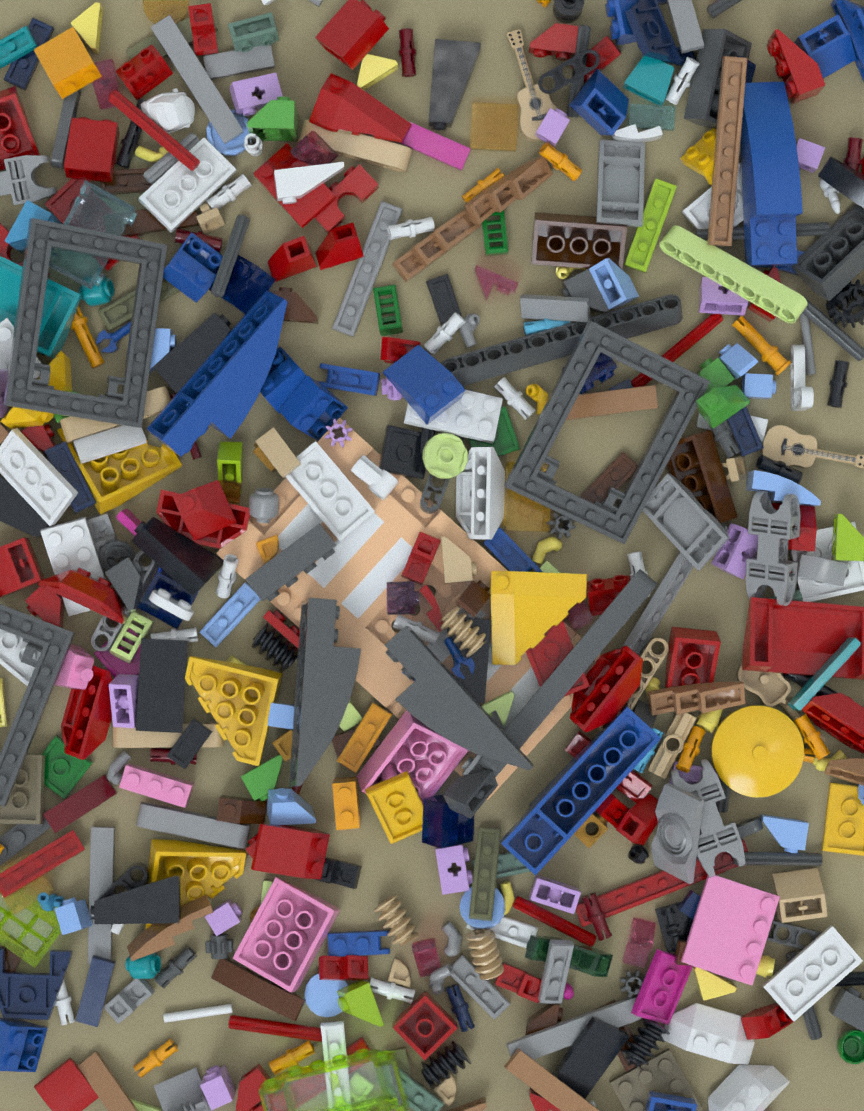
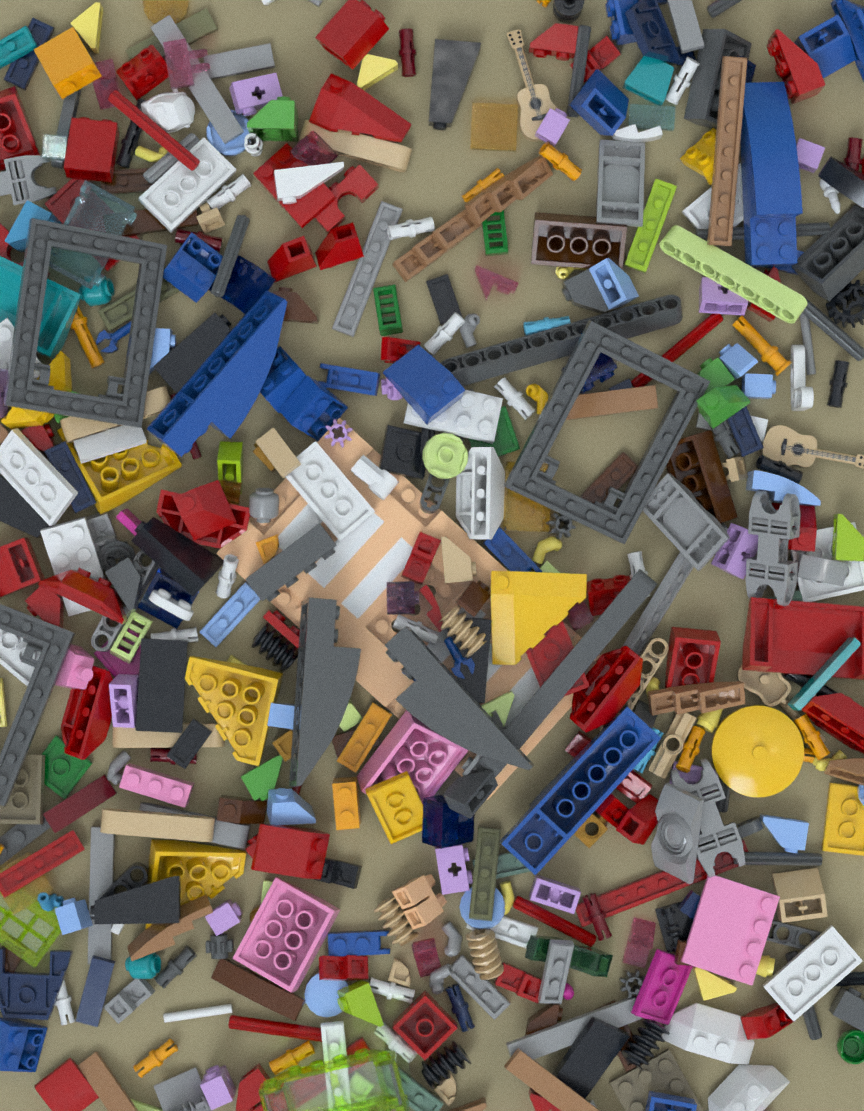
(54, 147): none -> clear light blue plate
(157, 824): none -> tan beam
(179, 63): none -> clear pink hinge
(203, 29): red slope -> none
(253, 32): sand green bracket -> none
(396, 1042): none -> white pin
(426, 903): none -> light nougat hips
(436, 146): dark pink tile -> none
(555, 308): light grey tile -> none
(580, 70): black beam -> none
(635, 850): black hinge -> none

